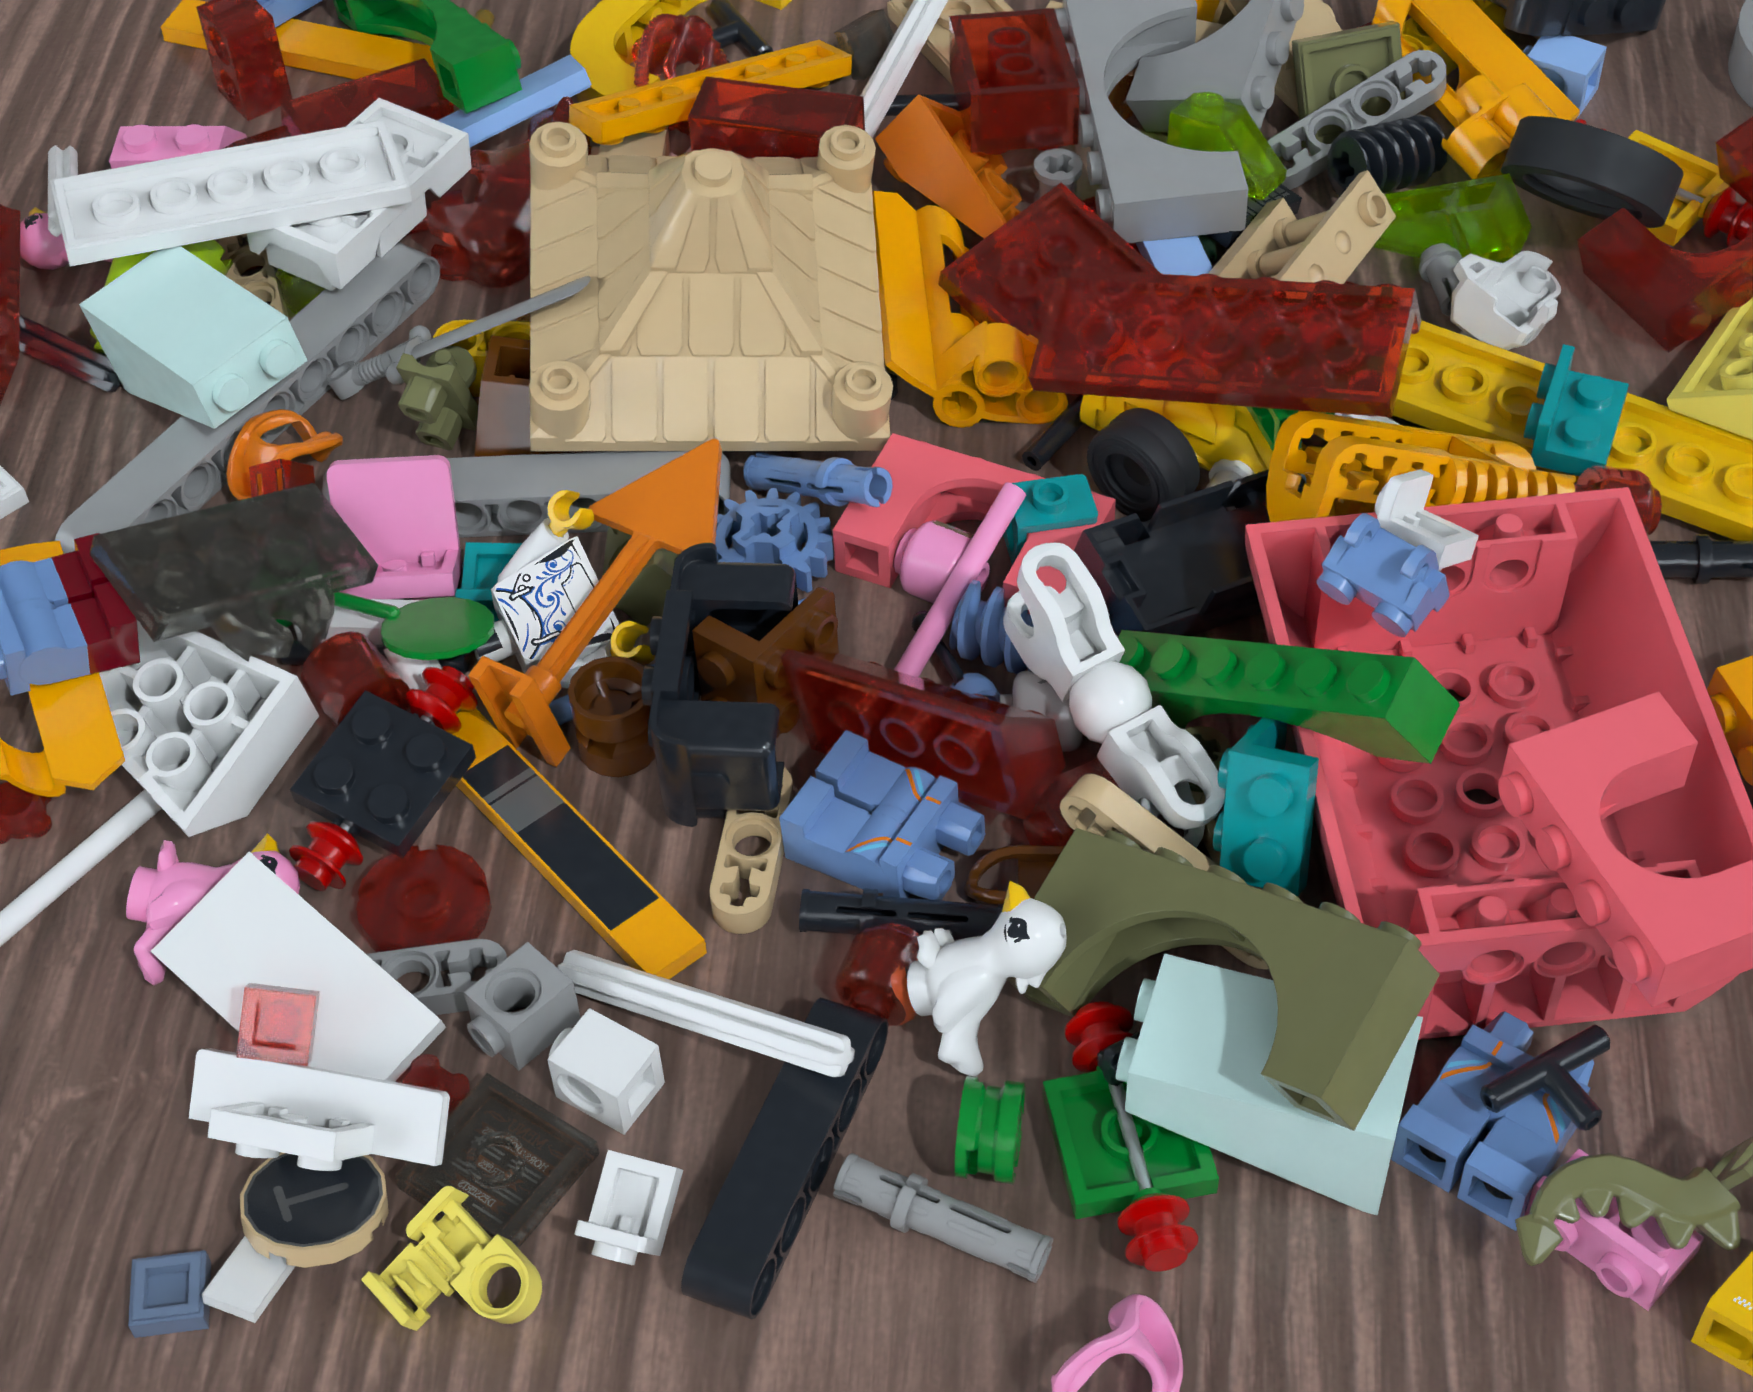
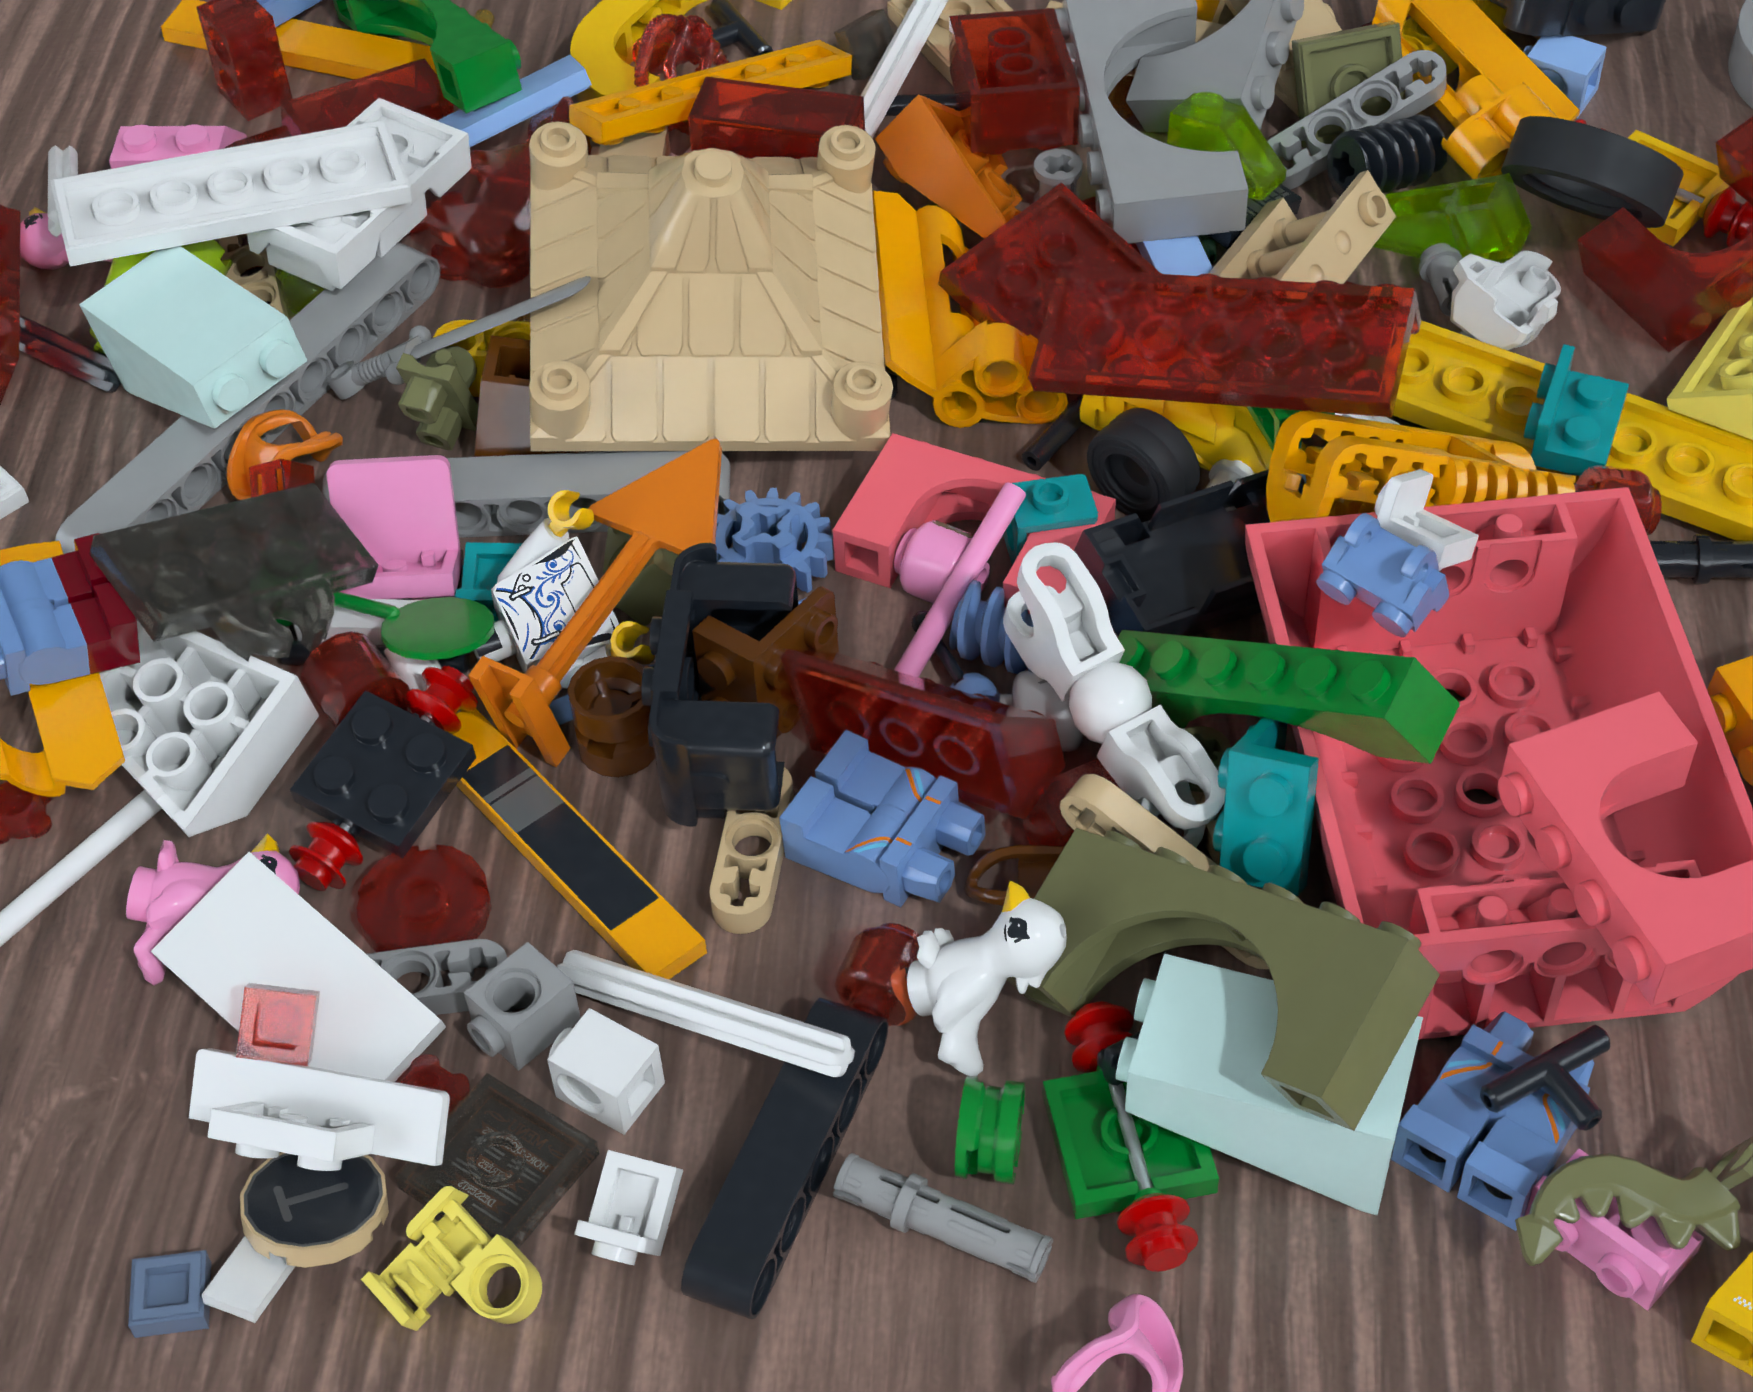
(832, 481): medium blue pin -> none
(856, 912): black pin -> none

